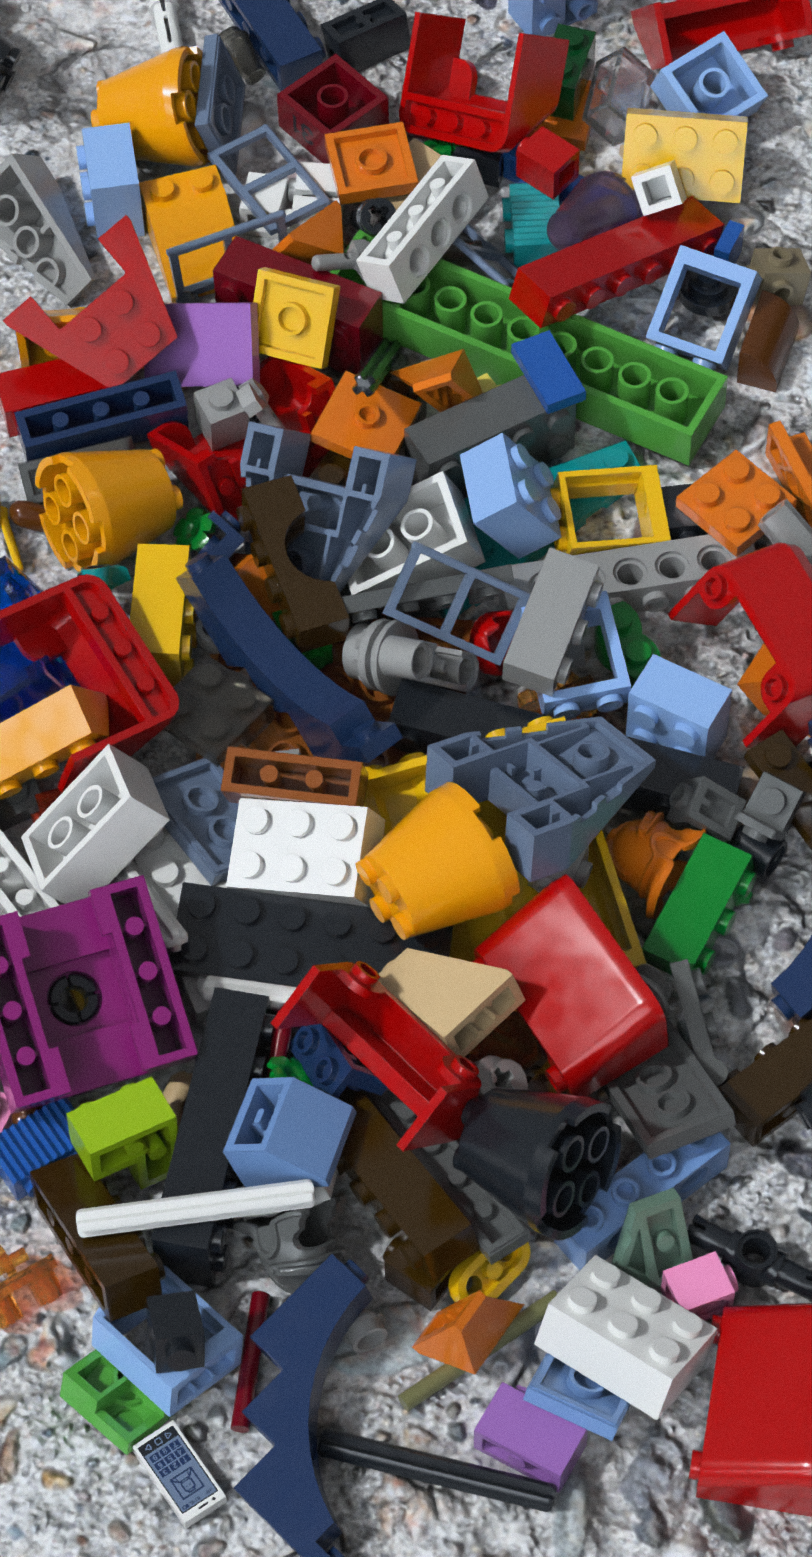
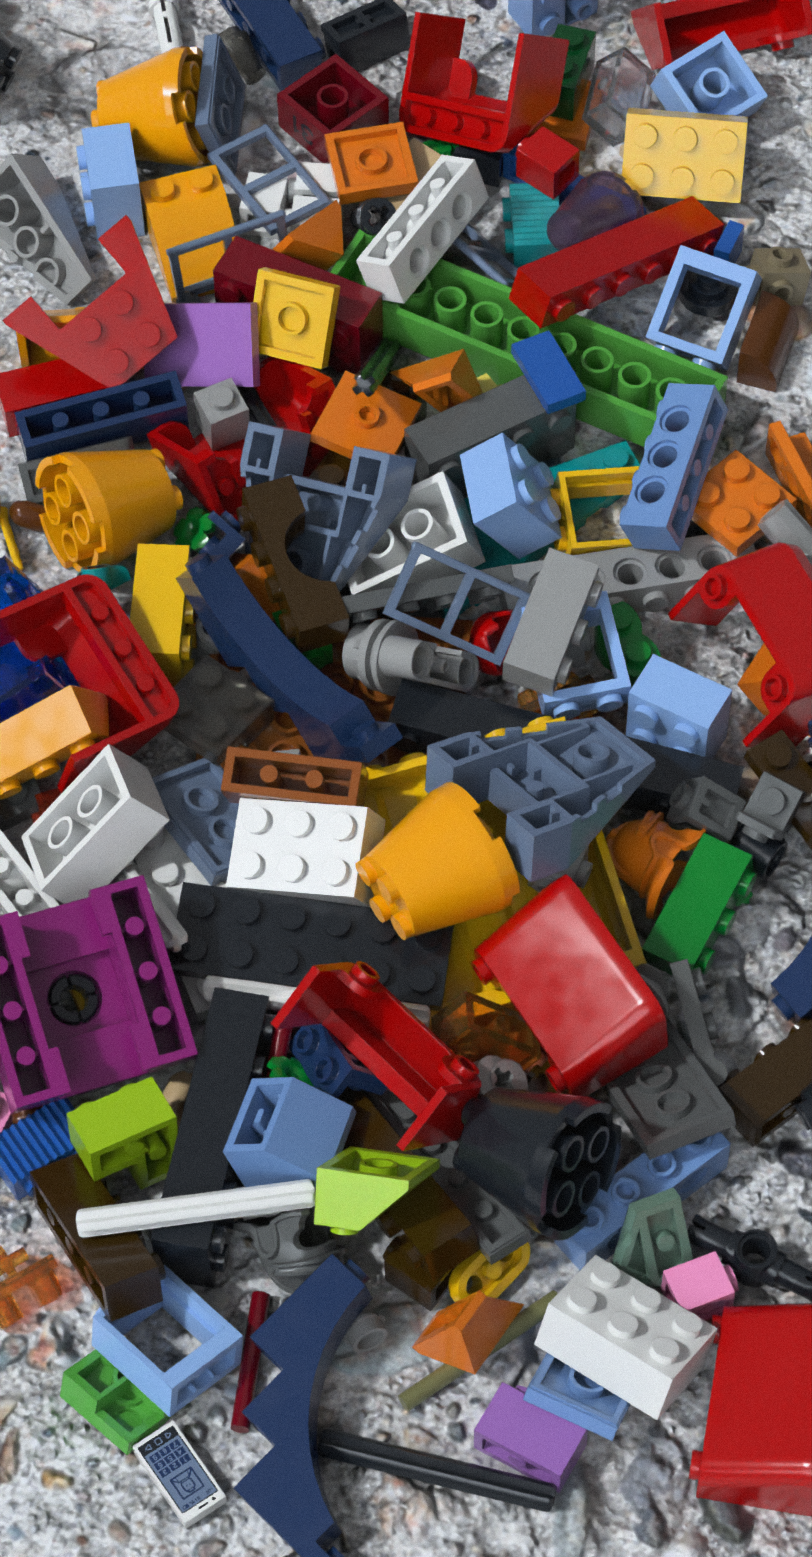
(175, 1331): black brick -> none
(255, 402): light grey bar -> none
(341, 261): light grey bar -> none
(364, 1184): none -> lime slope
(452, 995): tan slope -> none
(658, 188): white brick -> none
(673, 466): none -> medium blue brick

